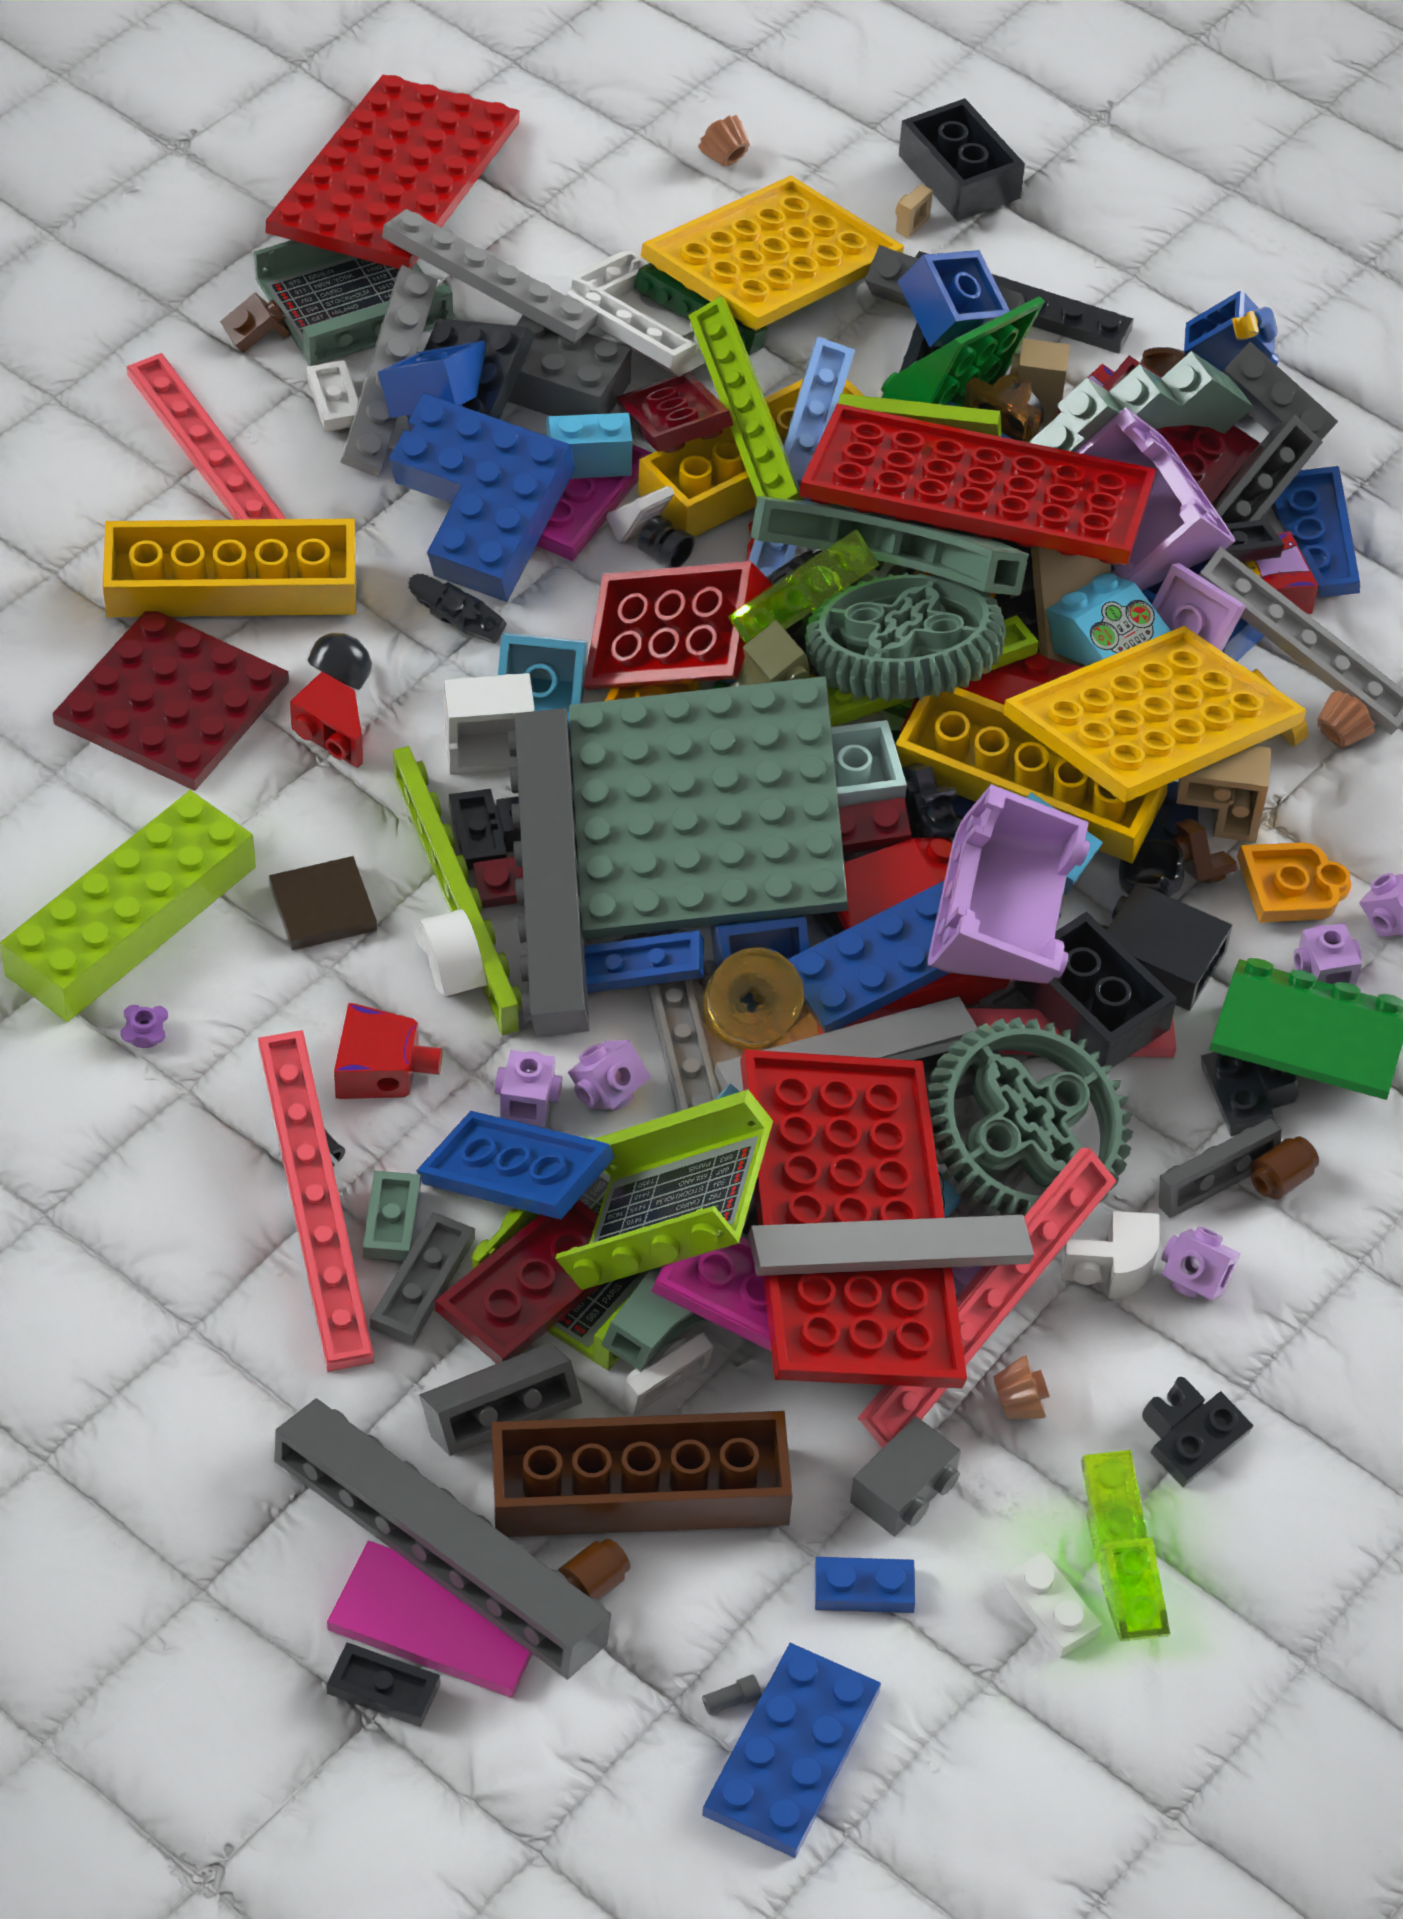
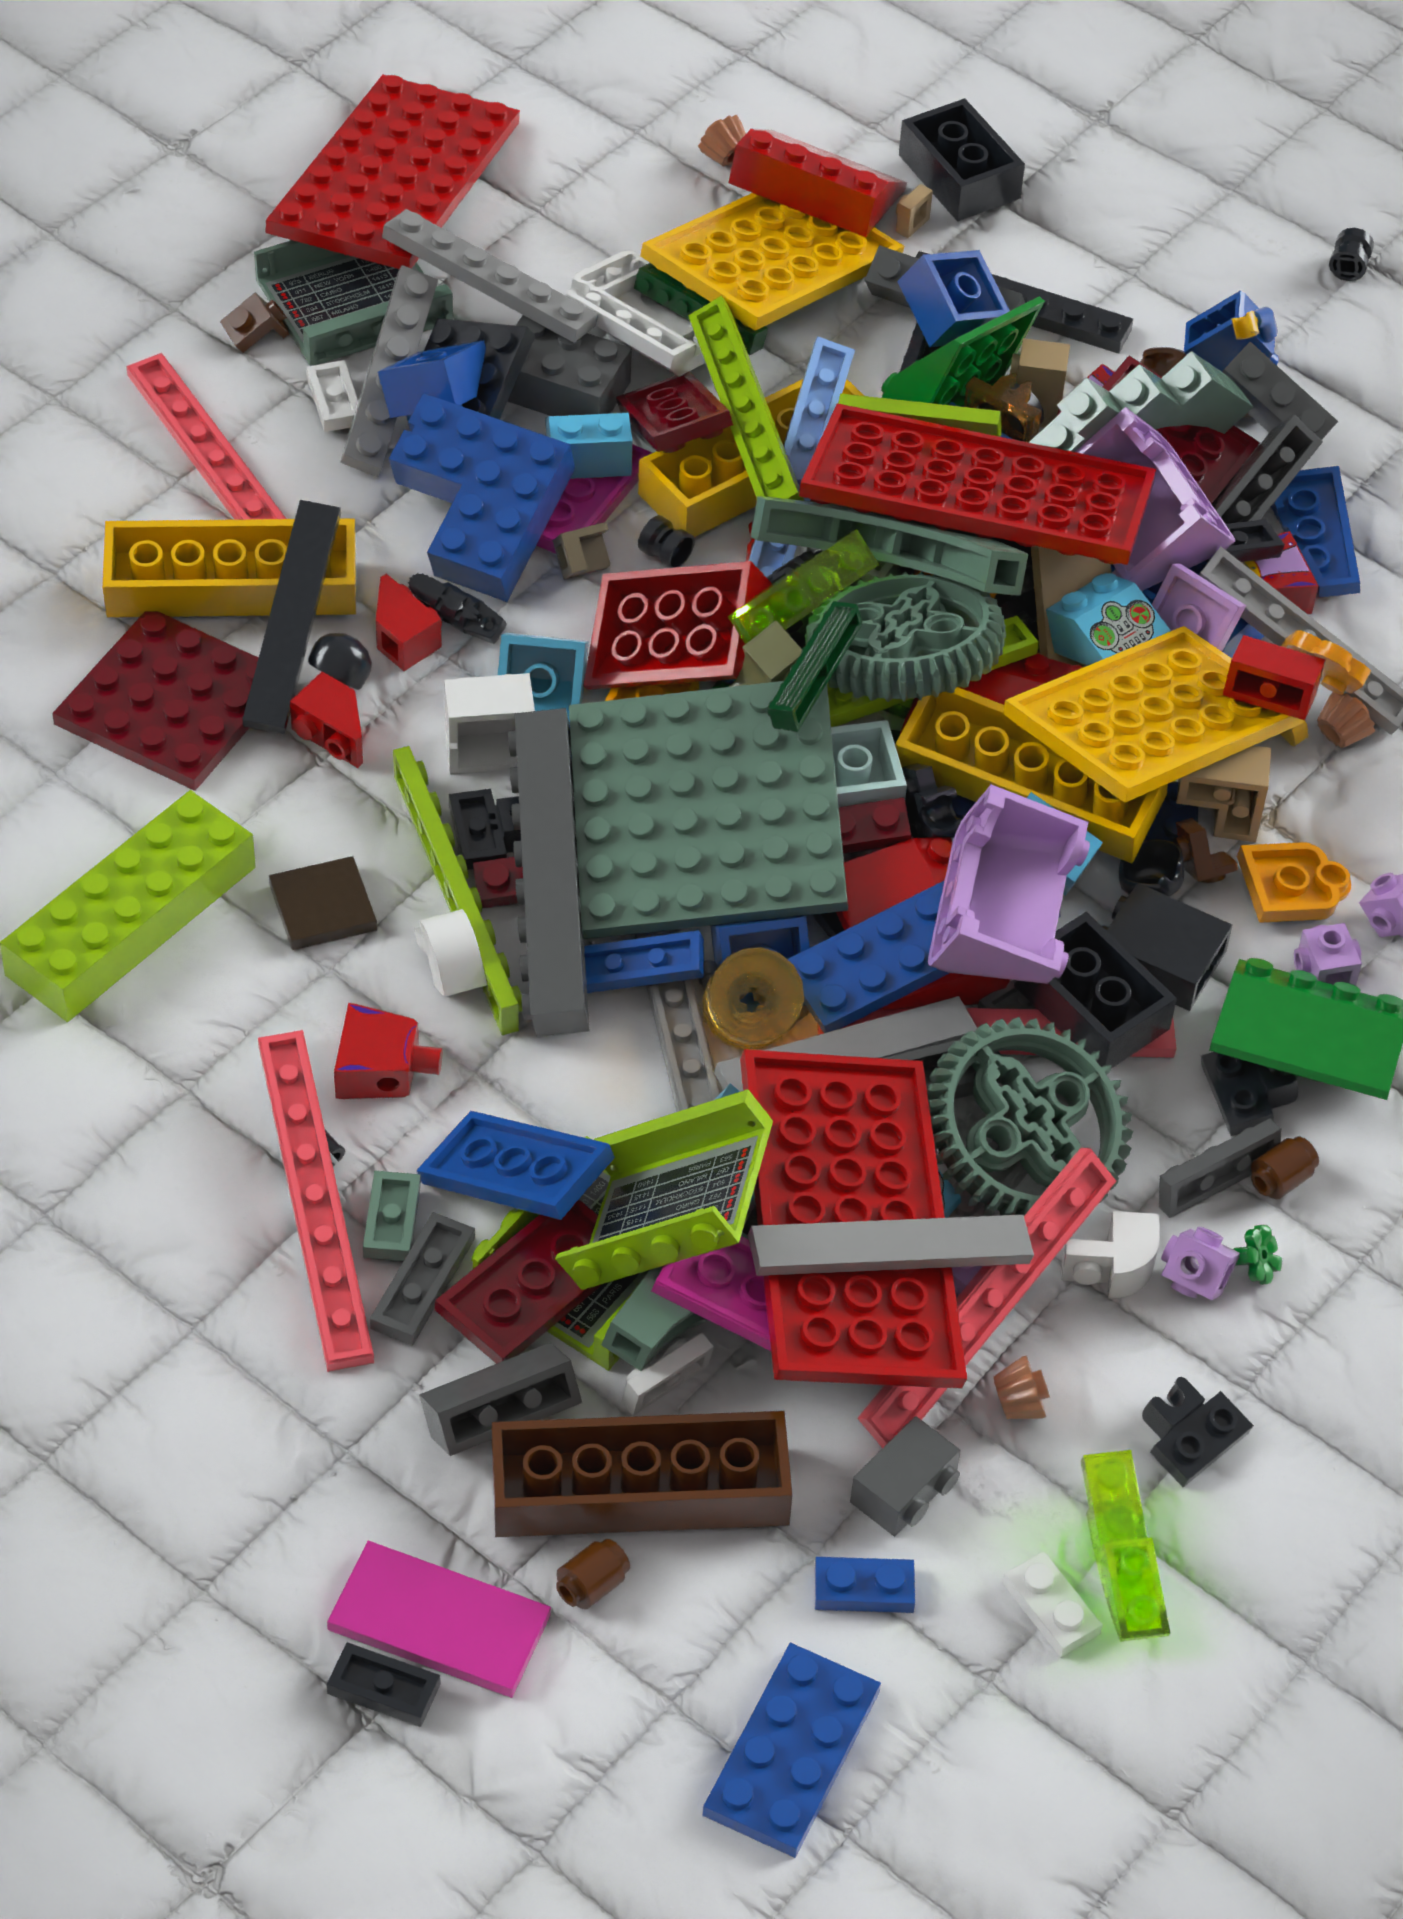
(144, 1035): medium lavender plate -> none
(292, 617): none -> black tile
(404, 625): none -> red slope
(443, 1538): dark grey brick -> none
(528, 1087): lavender brick -> none
(582, 551): none -> dark tan panel
(608, 1075): lavender brick -> none
(632, 517): white slope -> none
(744, 1690): dark grey piece -> none
(813, 180): none -> red slope
(814, 666): none -> dark green piece
(1259, 1254): none -> green plant
(1274, 677): none -> red brick
(1341, 670): none -> light orange plate
(1351, 254): none -> black wheel

